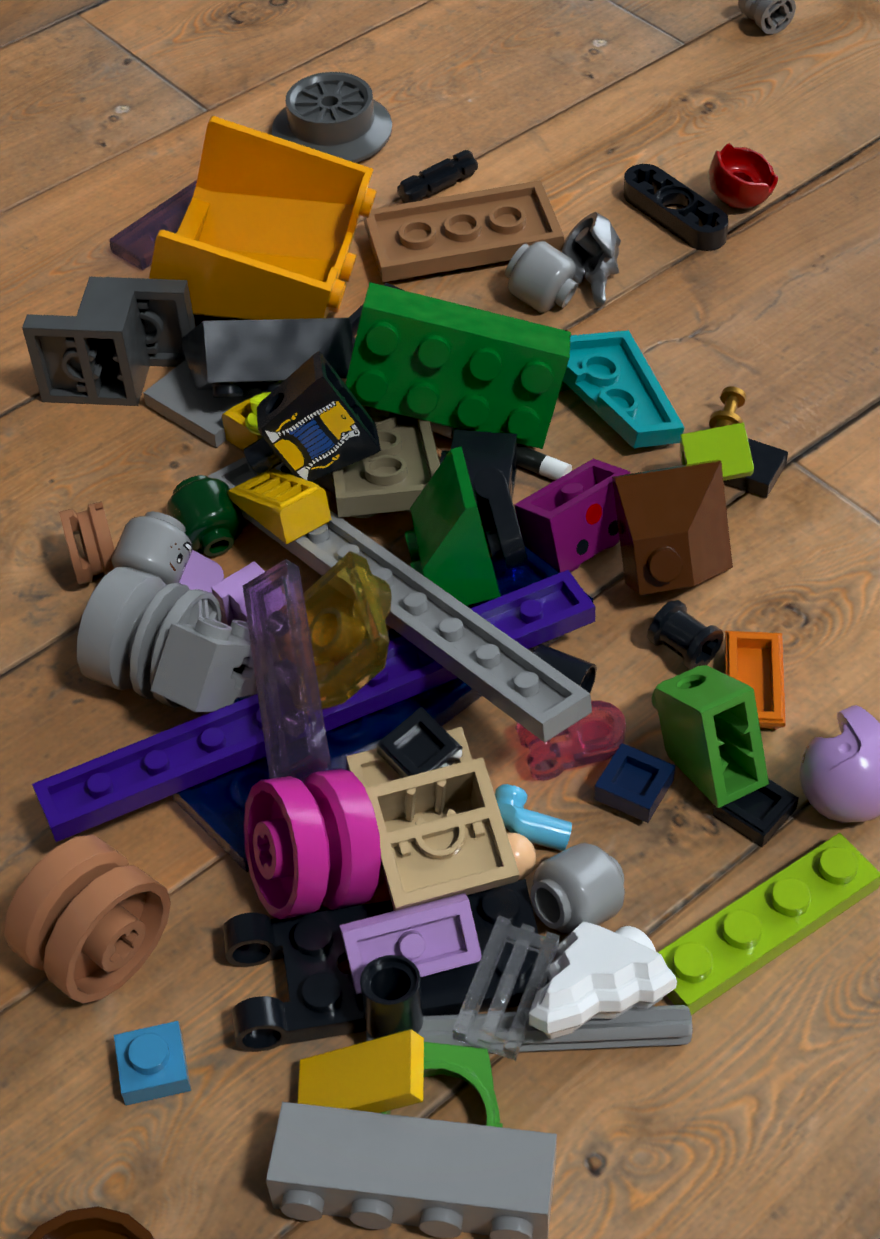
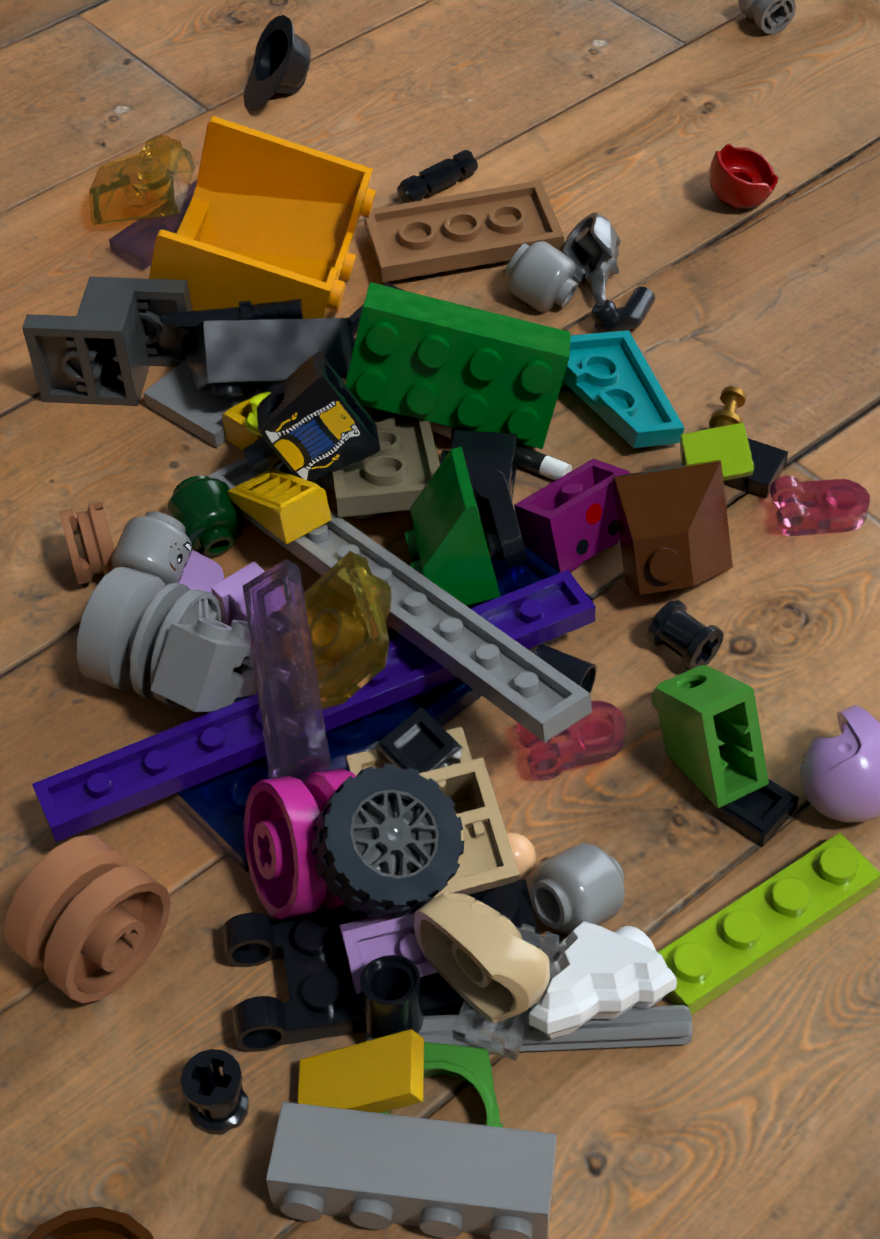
(142, 183): none -> clear yellow slope
(152, 1063): dark azure plate -> none
(211, 1091): none -> black bush
(246, 311): none -> black piece
(278, 63): none -> black piece
(334, 116): dark grey piece -> none
(387, 841): none -> black wheel
(481, 955): none -> tan piece
(533, 825): medium azure arm -> none
(625, 318): none -> black arm
(634, 782): dark blue plate -> none
(698, 224): black beam -> none
(758, 662): orange tile -> none
(836, 505): none -> clear pink plate

